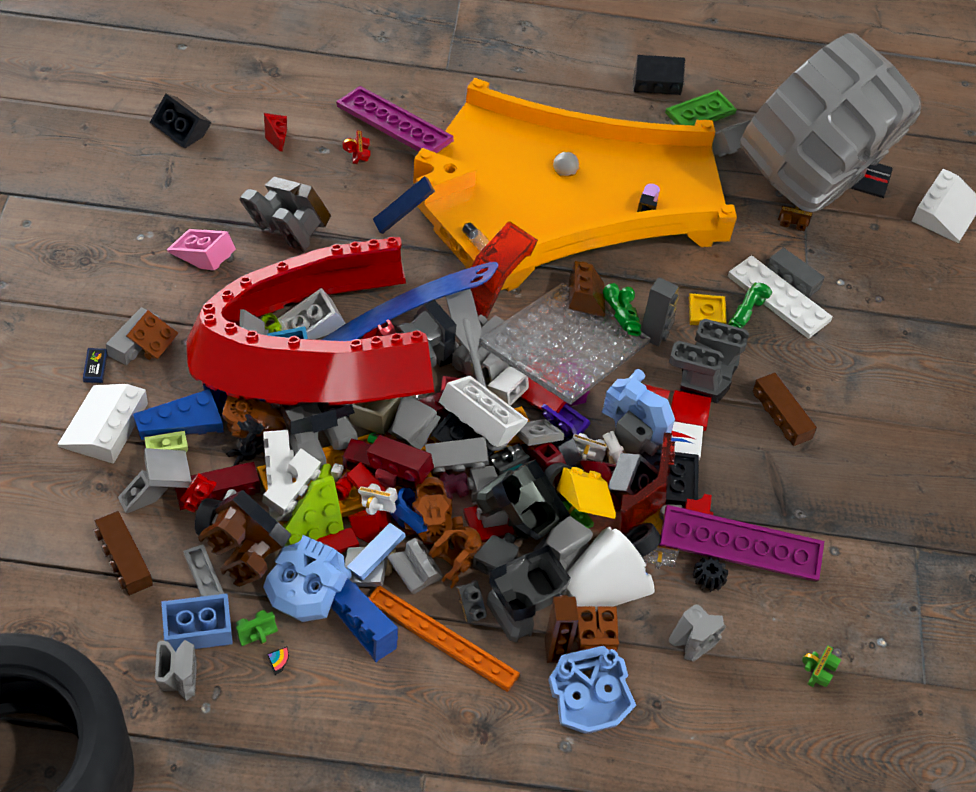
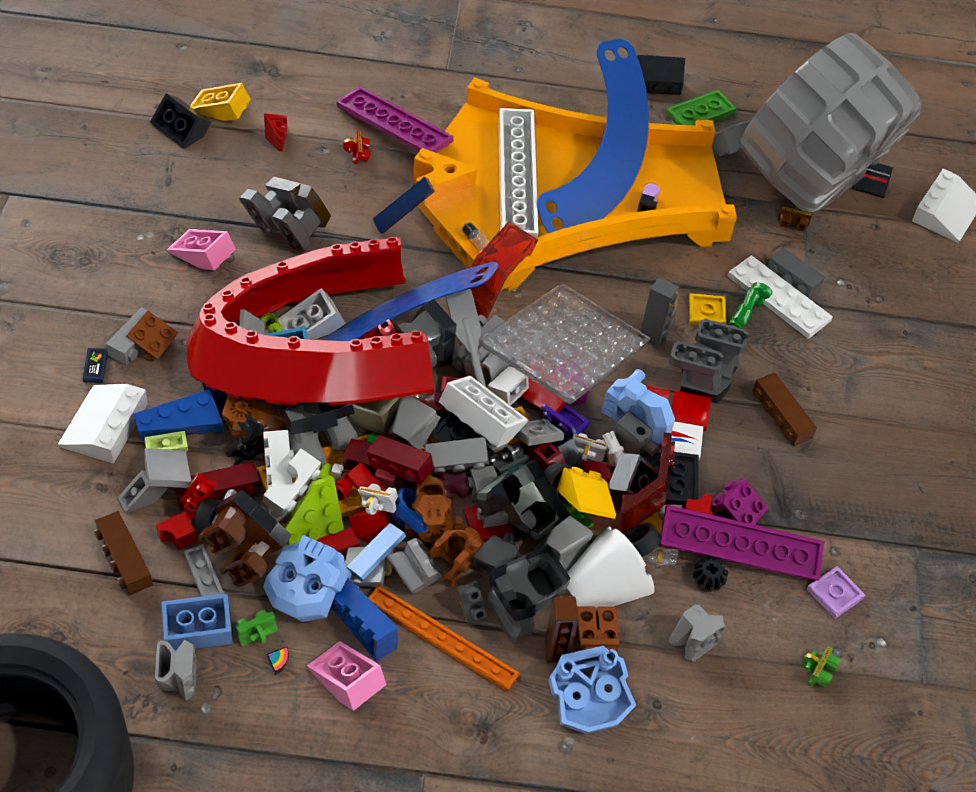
(178, 529): none -> red brick
(222, 102): none -> yellow slope
(348, 675): none -> bright pink slope
(518, 170): none -> white brick
(566, 164): light grey hair -> none
(586, 289): reddish brown slope -> none
(622, 148): none -> blue piece
(624, 311): green piece -> none
(740, 502): none -> magenta bracket
(836, 592): none -> lavender tile

